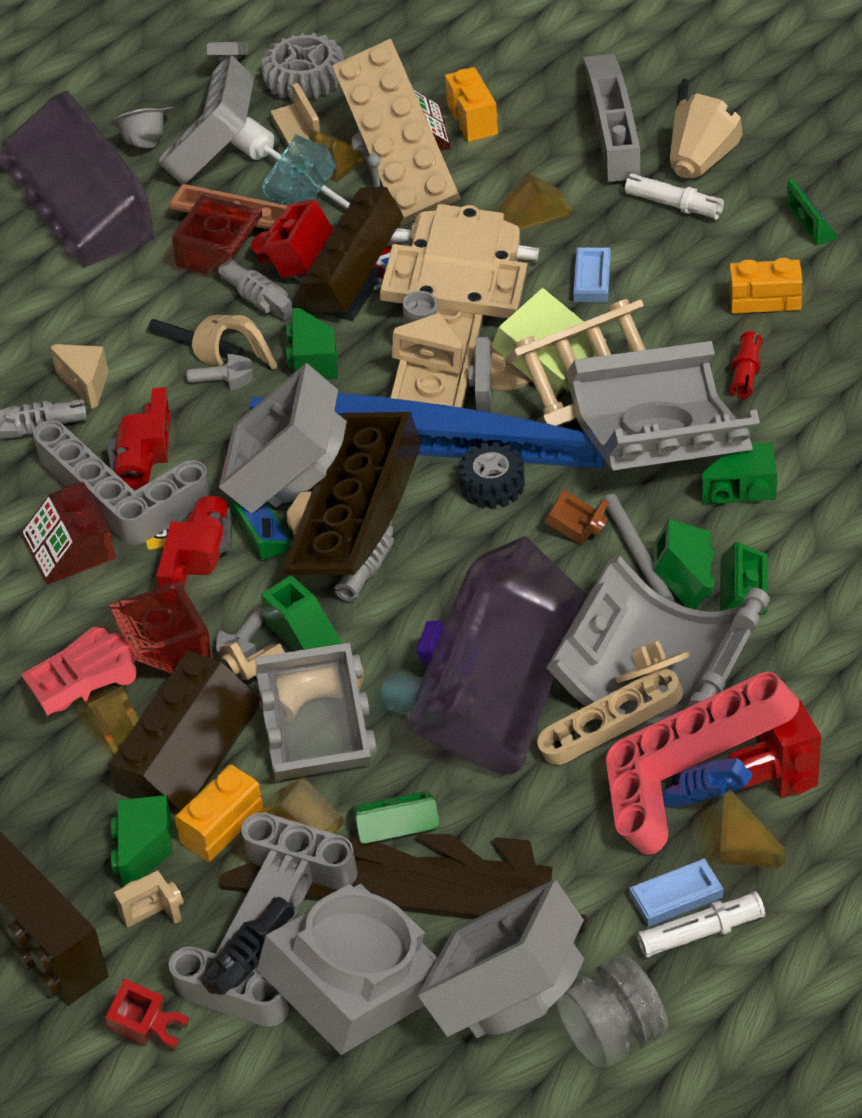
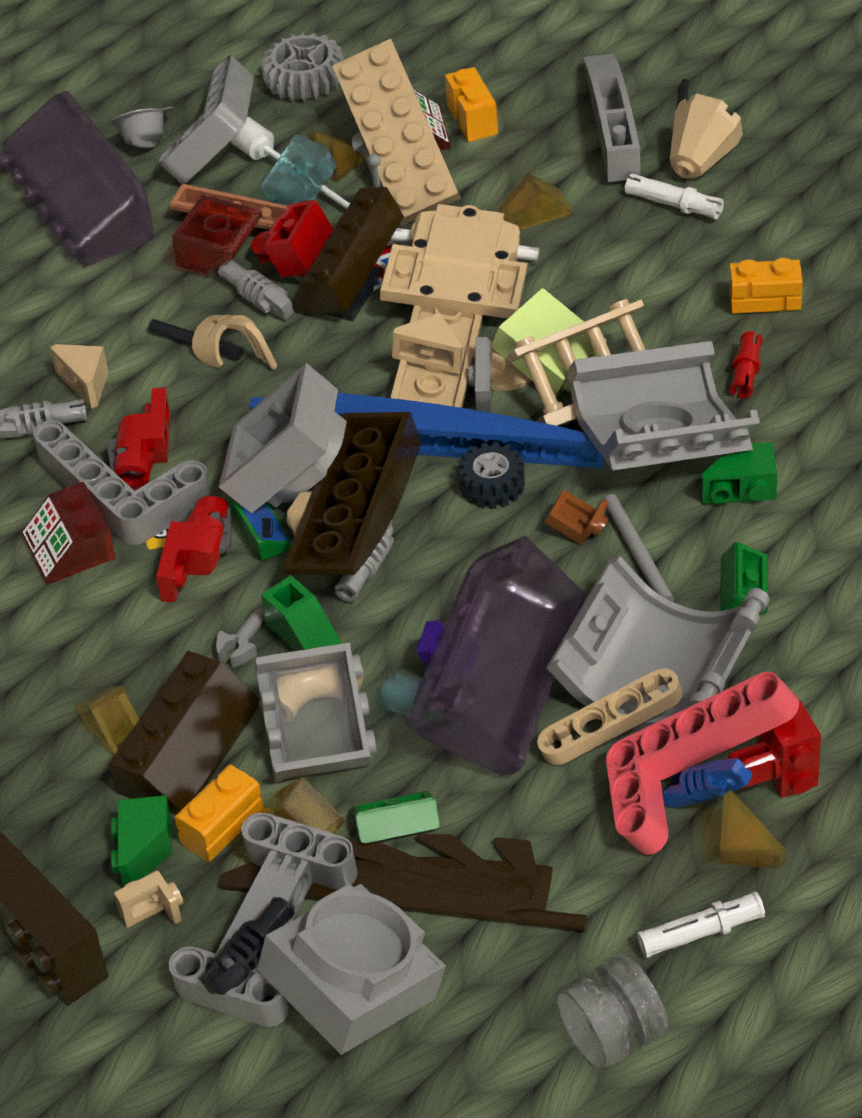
(83, 666): coral plate -> none
(139, 1013): red brick -> none
(161, 626): clear red slope -> none
(225, 49): light grey plate -> none
(236, 372): light grey bar -> none
(245, 667): tan bracket -> none
(295, 118): tan panel -> none
(312, 344): green slope -> none
(418, 306): light grey wheel -> none
(506, 965): light grey container -> none
(592, 274): light blue tile -> none
(653, 662): tan piece -> none
(676, 892): light blue tile -> none
(684, 561): green slope -> none
(808, 215): green slope -> none

